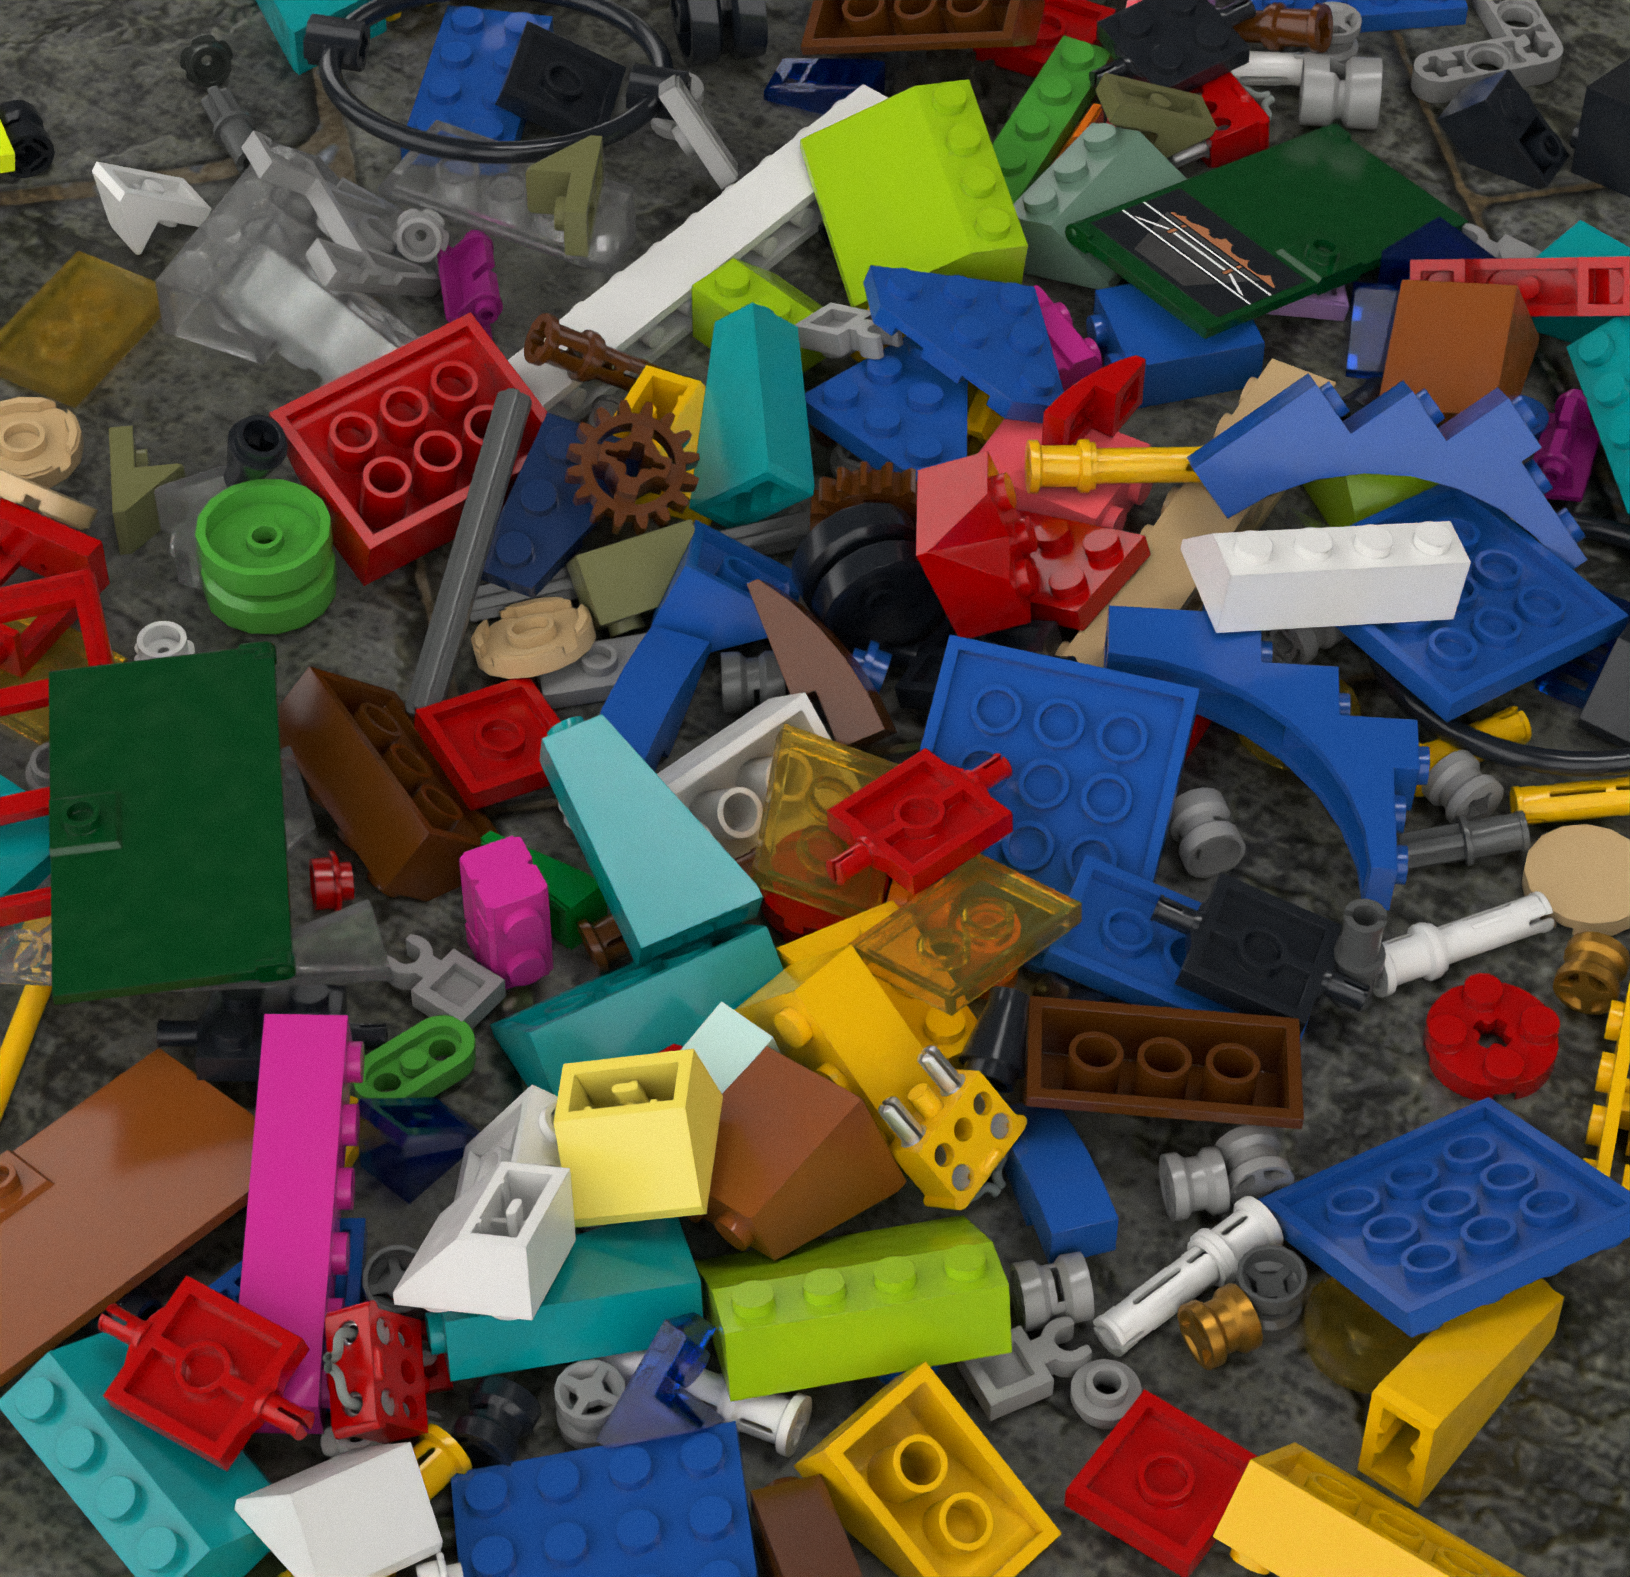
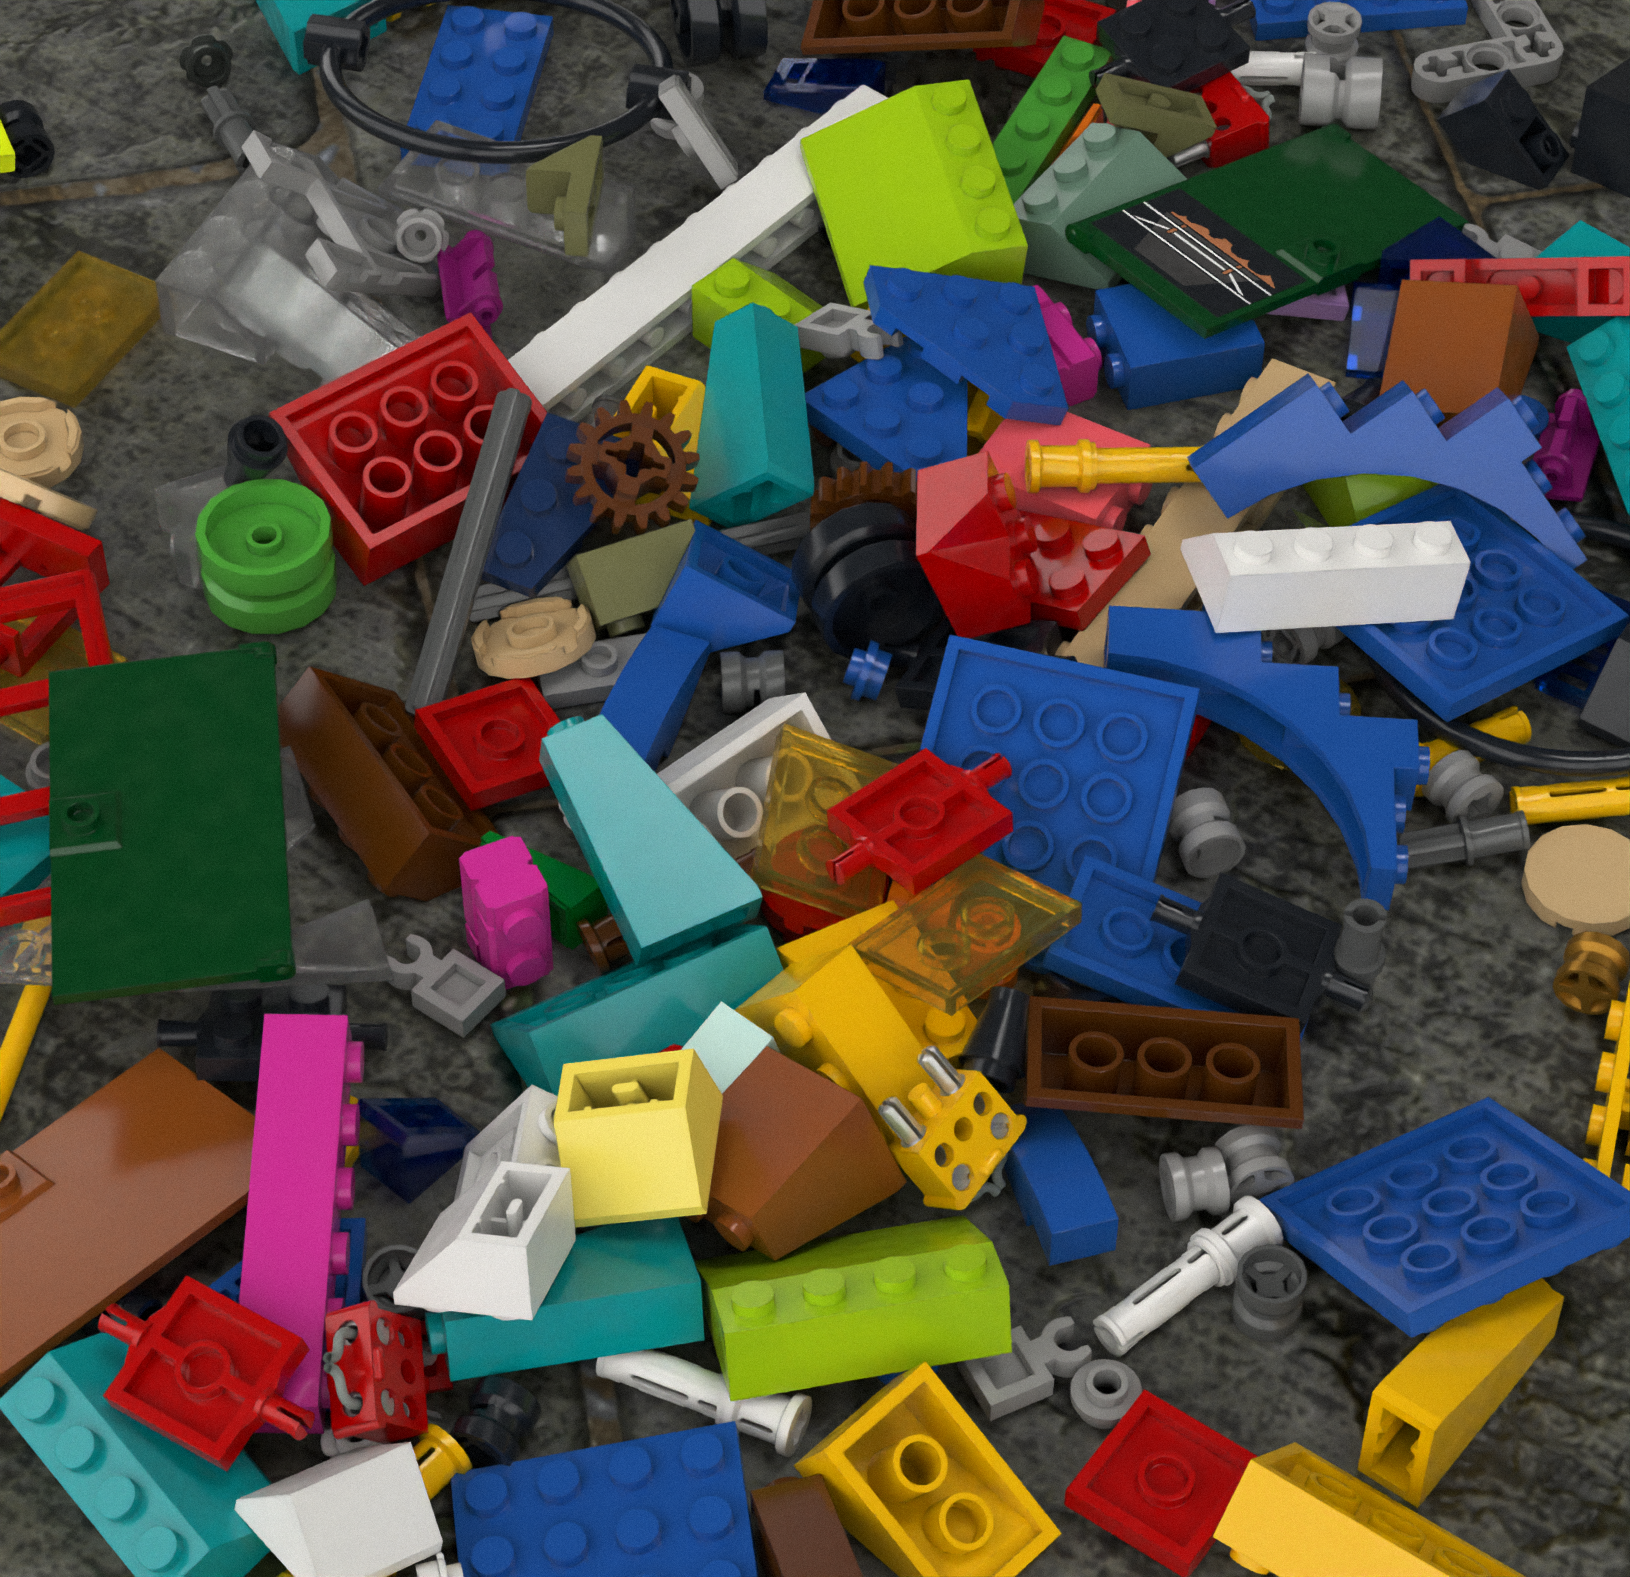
(134, 488): olive slope -> none
(141, 199): white slope -> none
(162, 640): white plate -> none
(330, 882): red plate -> none
(410, 1063): bright green plate -> none
(559, 83): black plate -> none
(583, 1388): light grey wheel -> none
(586, 354): reddish brown pin -> none
(654, 1398): clear blue slope -> none
(822, 667): reddish brown slope -> none
(1051, 1291): light grey wheel -> none
(1096, 402): red slope -> none
(1220, 1326): pearl gold wheel -> none
(1289, 27): reddish brown pin -> none
(1351, 1338): clear yellow tile -> none
(1430, 949): white pin -> none
(1498, 1009): red plate -> none

